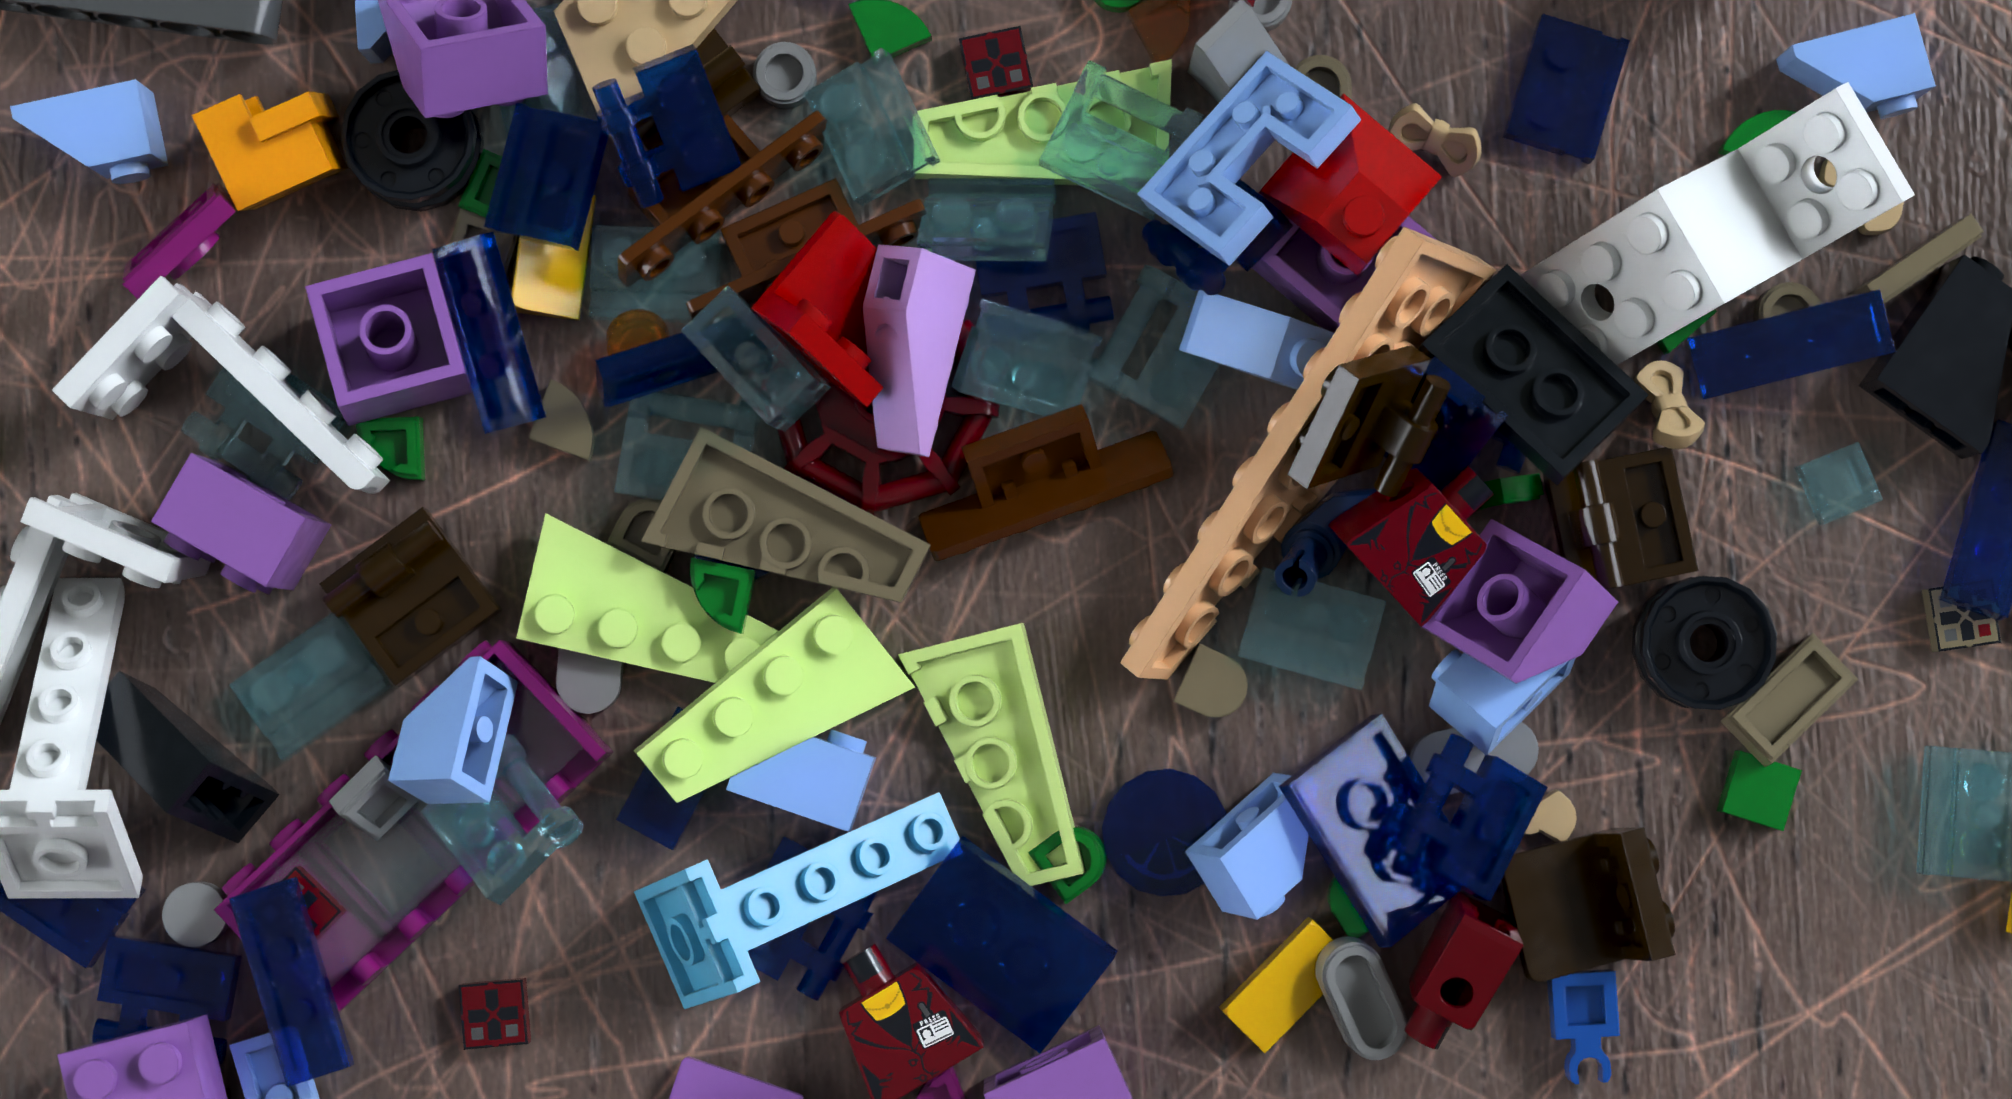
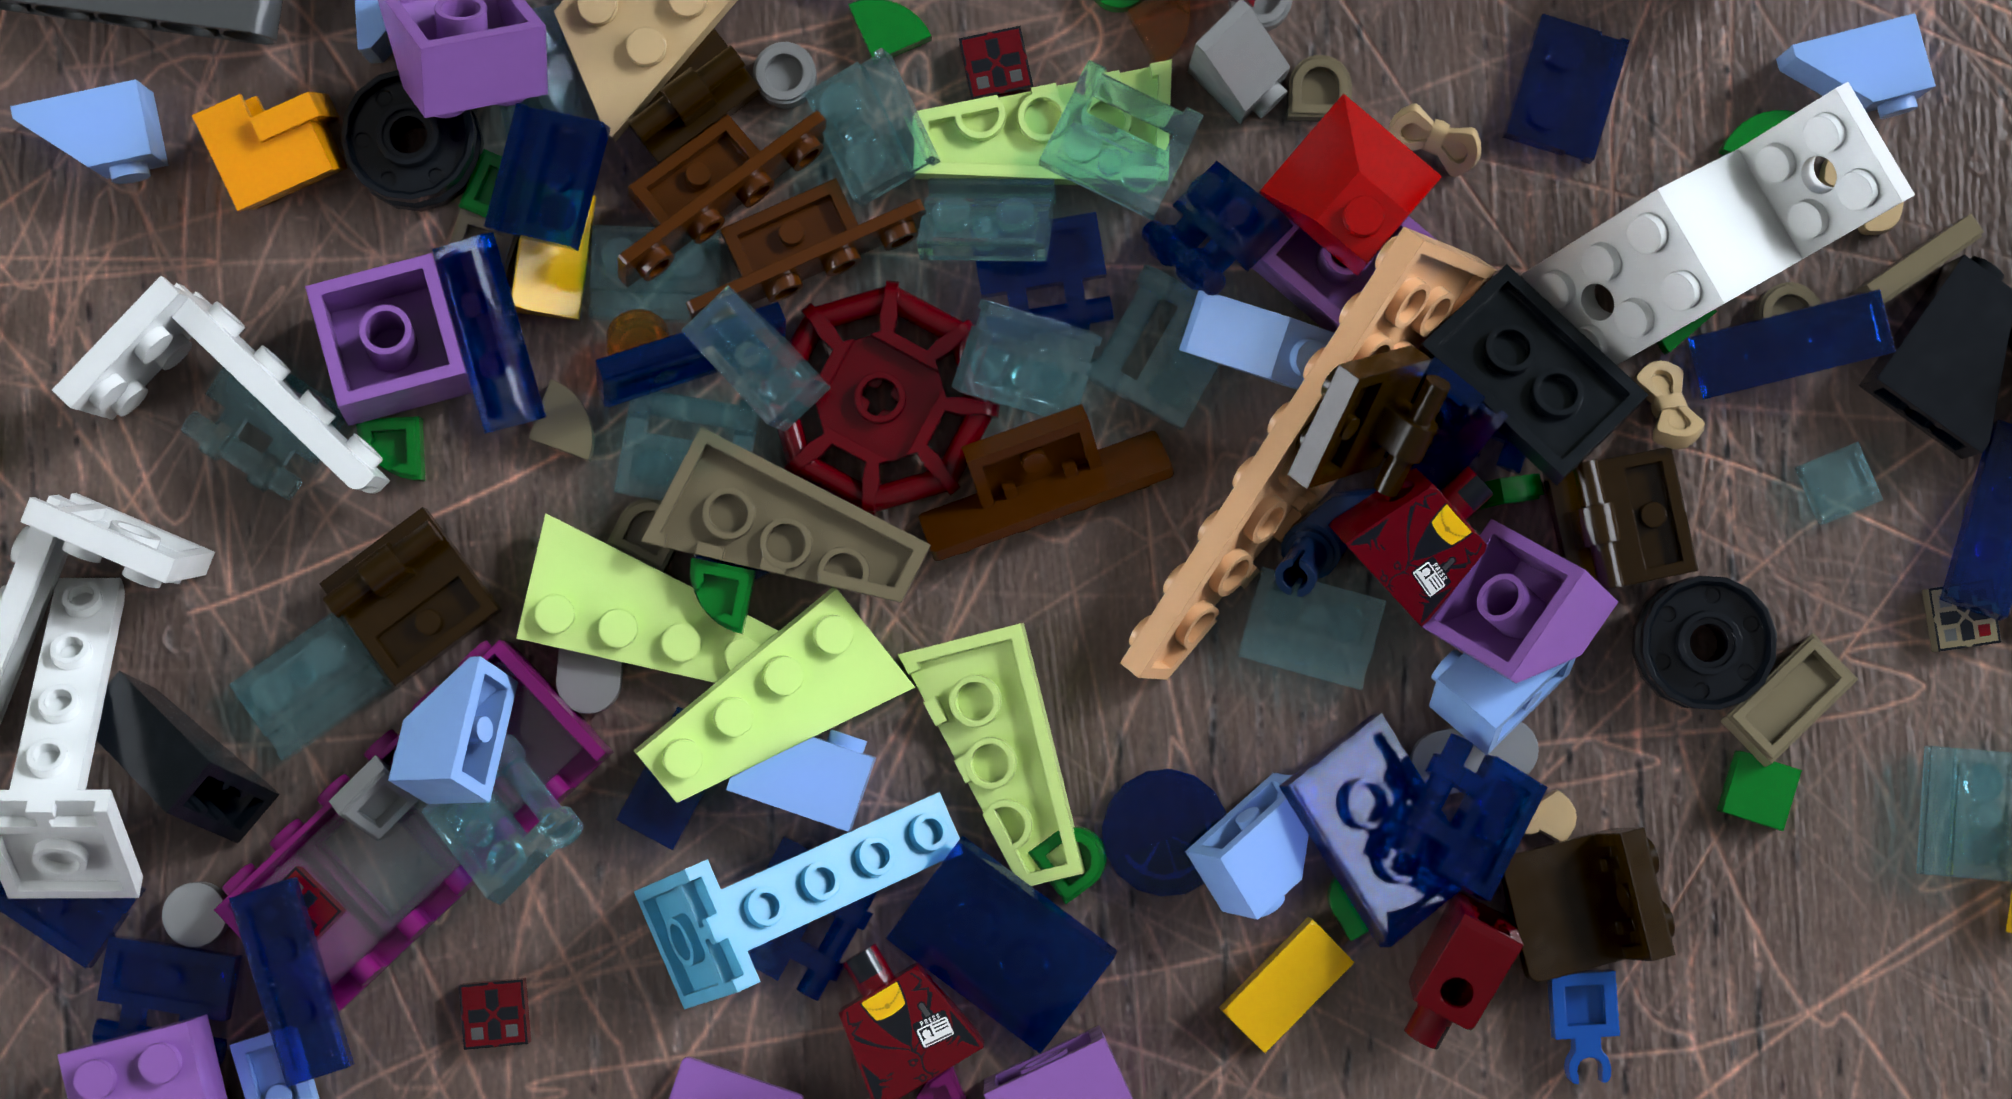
(180, 242): magenta piece -> none
(248, 528): medium lavender brick -> none
(685, 116): clear blue plate -> none
(820, 305): red bracket -> none
(912, 335): lavender slope -> none
(1199, 181): light blue plate -> none
(1212, 684): dark tan tile -> none
(1361, 998): light grey tile -> none

